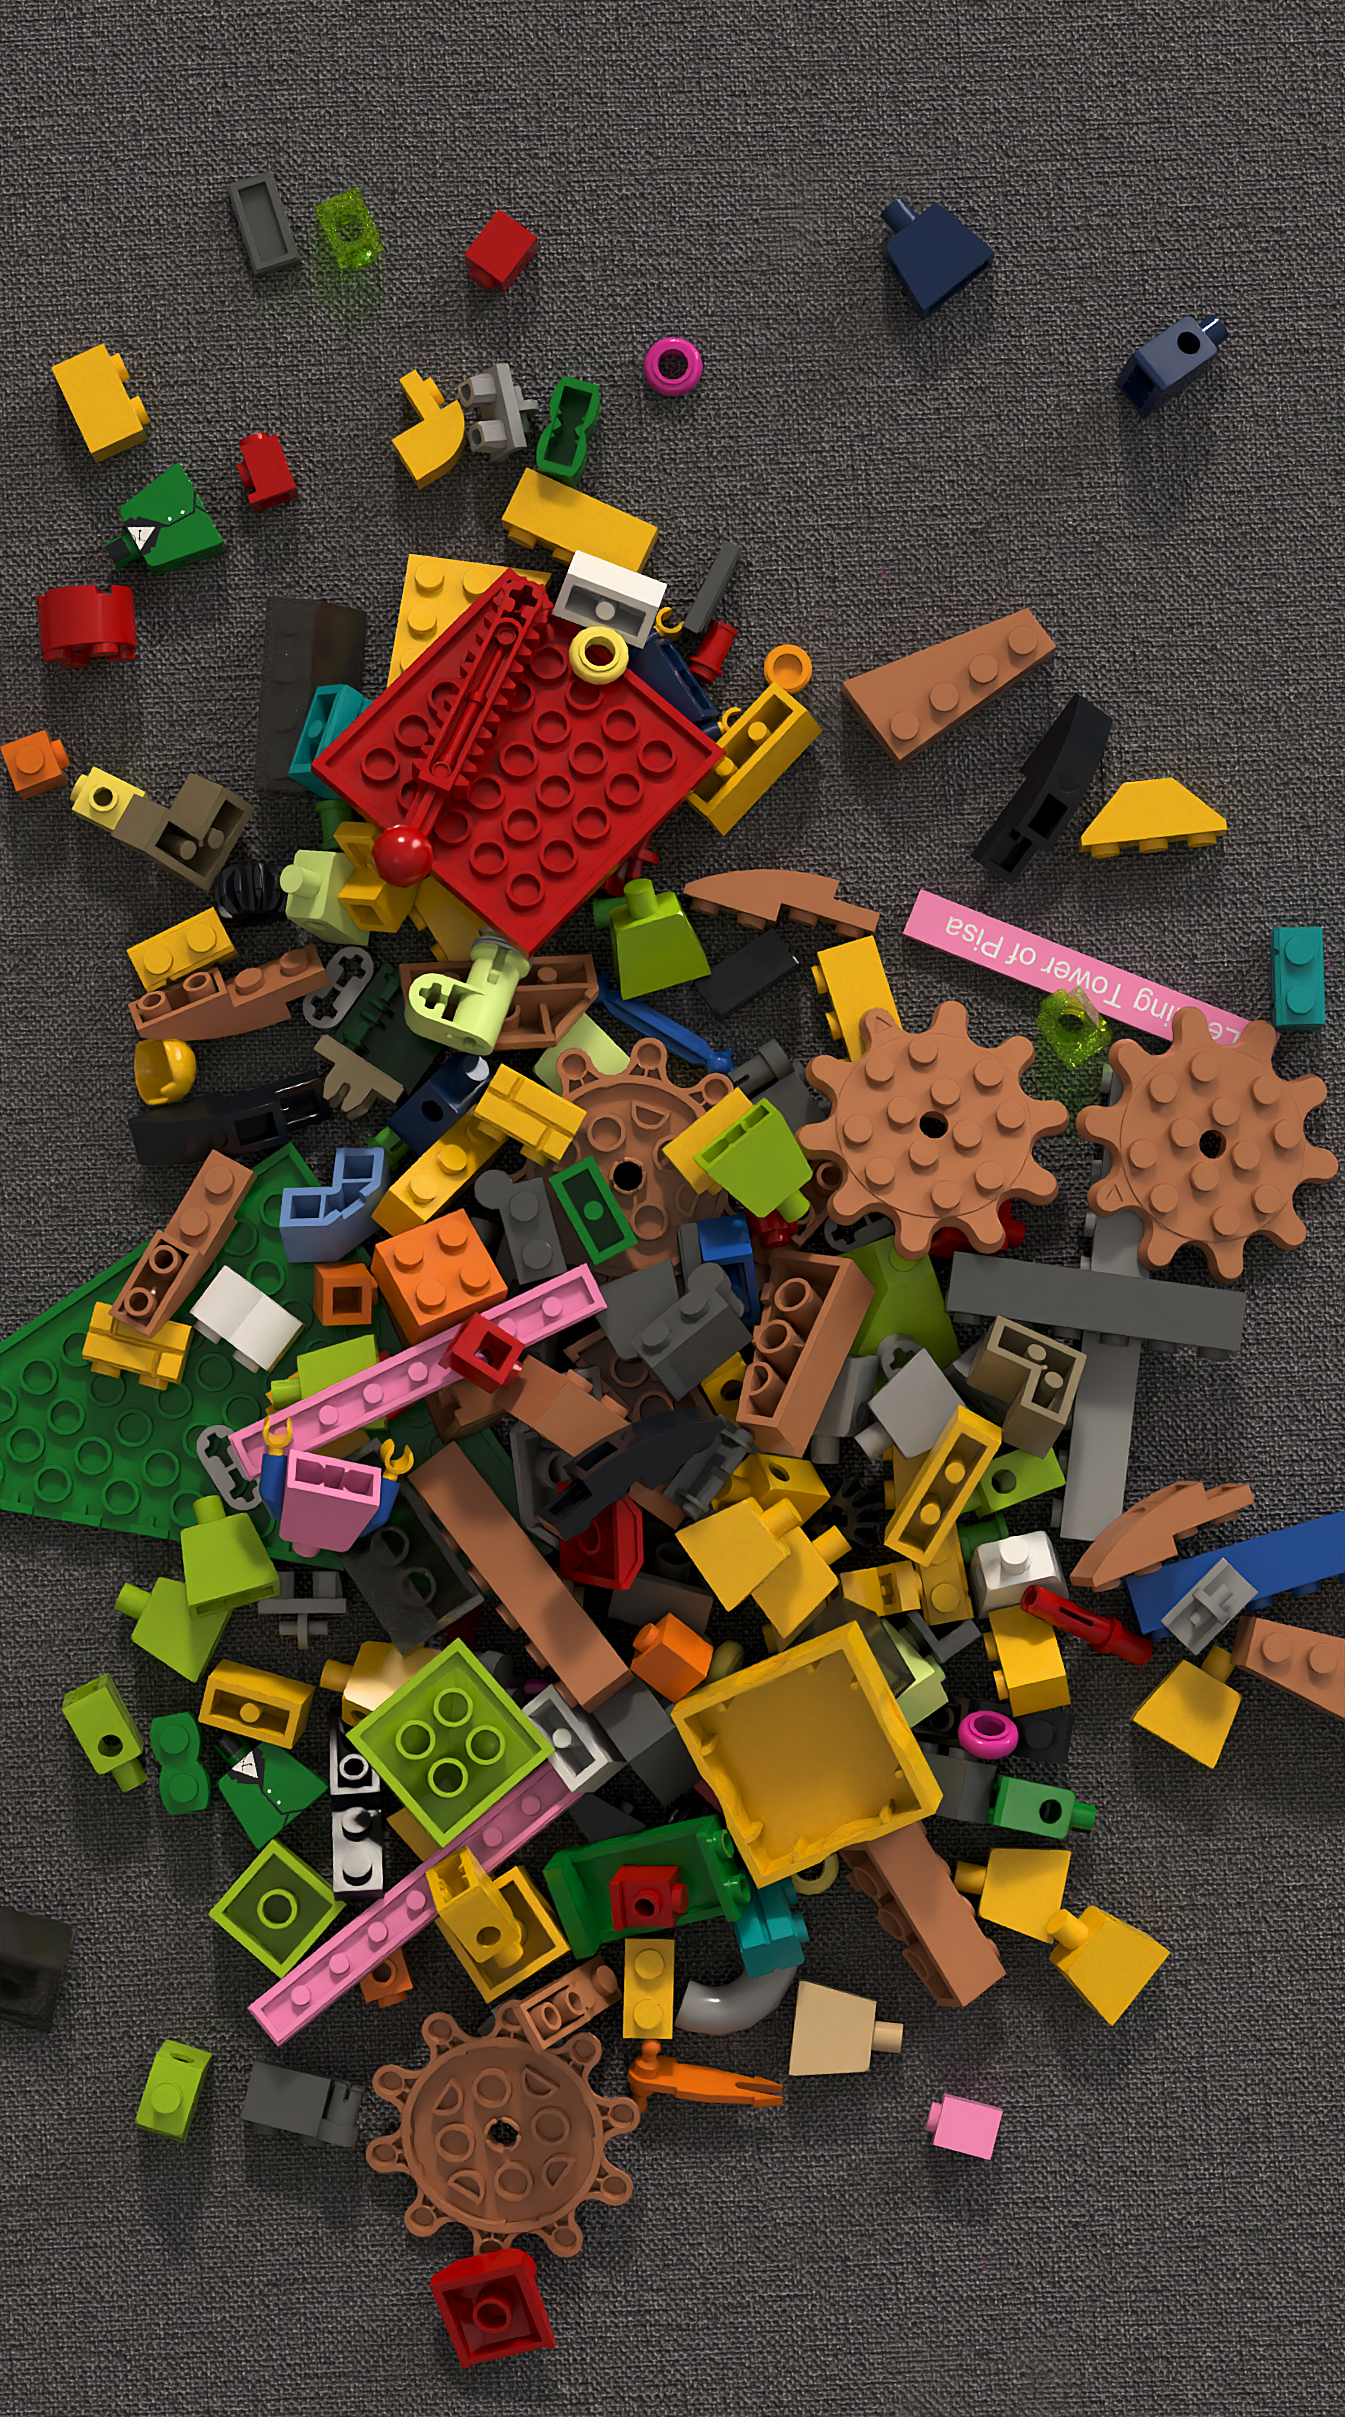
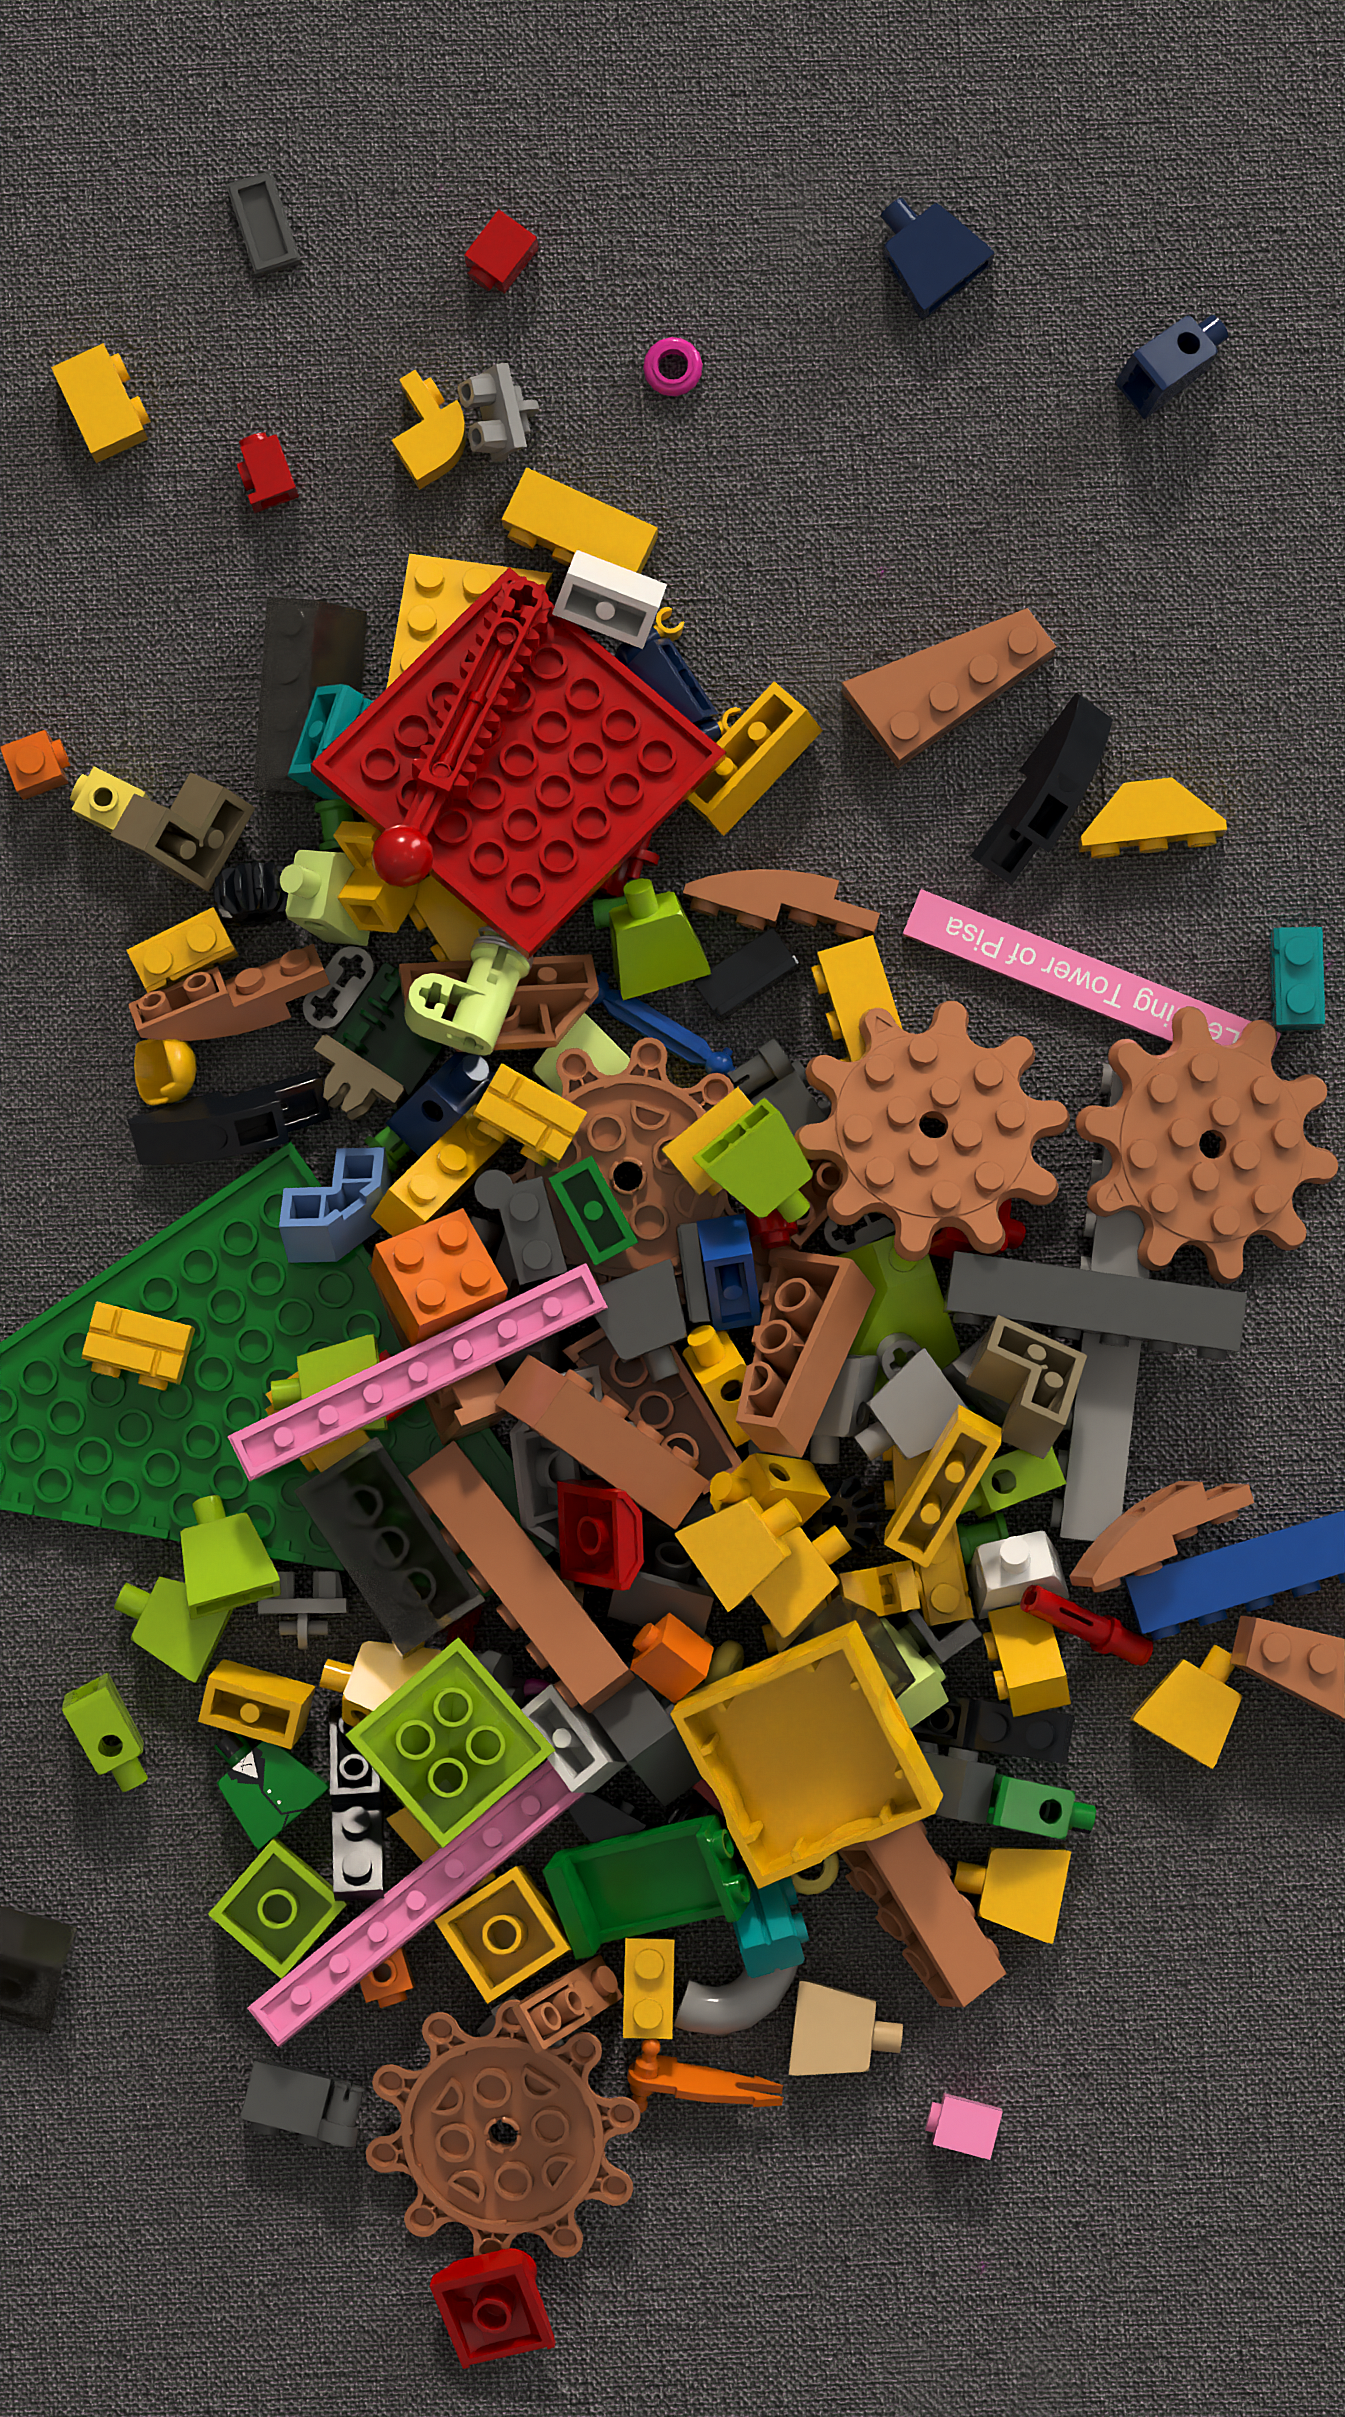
(86, 624): red brick -> none
(166, 526): green torso -> none
(173, 2090): lime torso -> none
(184, 1776): green brick -> none
(186, 1247): nougat slope -> none
(220, 1473): light grey beam -> none
(247, 1320): white brick -> none
(326, 1498): bright pink torso -> none
(341, 211): clear neon green brick -> none
(343, 1293): orange brick -> none
(474, 1908): yellow torso -> none
(483, 1337): red brick -> none
(574, 419): green brick -> none
(598, 636): light yellow piece -> none
(639, 1452): black slope -> none
(654, 1883): red brick -> none
(694, 1332): dark grey hinge -> none
(707, 1471): dark grey hinge -> none
(711, 652): red pin -> none
(712, 591): dark grey tile -> none
(788, 667): light orange tile -> none
(988, 1722): dark pink piece -> none
(1078, 1046): clear neon green brick -> none
(1103, 1958): yellow torso -> none
(1208, 1606): light grey hips -> none

